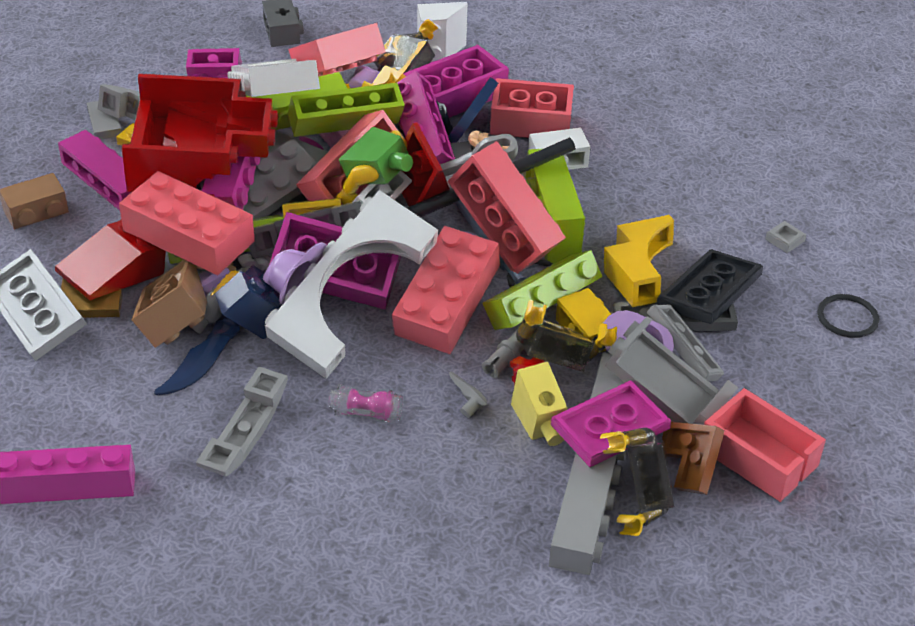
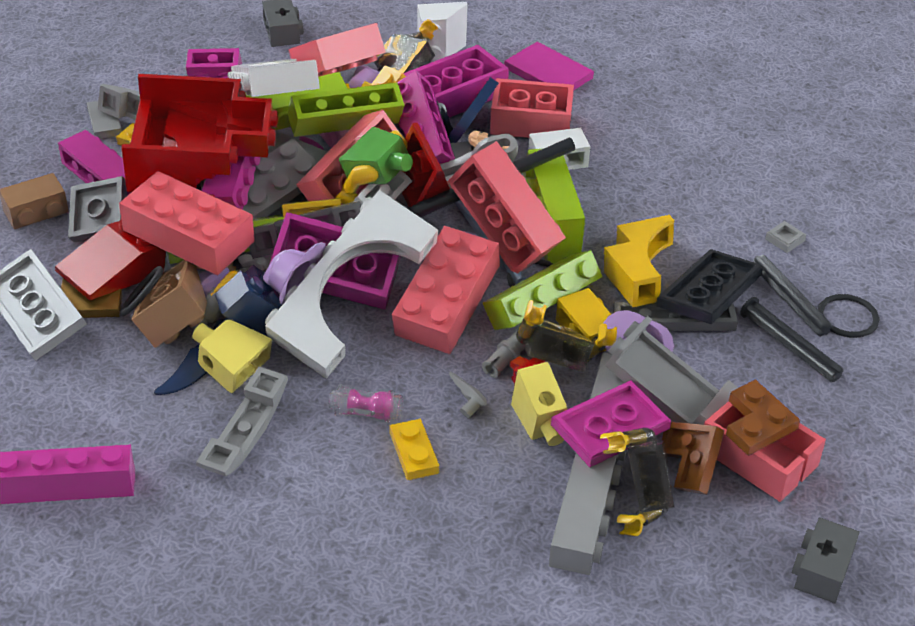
(94, 207): none -> flat silver plate
(151, 279): none -> black piece
(231, 352): none -> light yellow torso
(414, 449): none -> yellow plate
(546, 65): none -> dark pink tile
(686, 342): light grey tile -> none
(764, 418): none -> dark orange plate
(791, 339): none -> black axle
(793, 297): none -> black axle
(825, 560): none -> dark grey brick

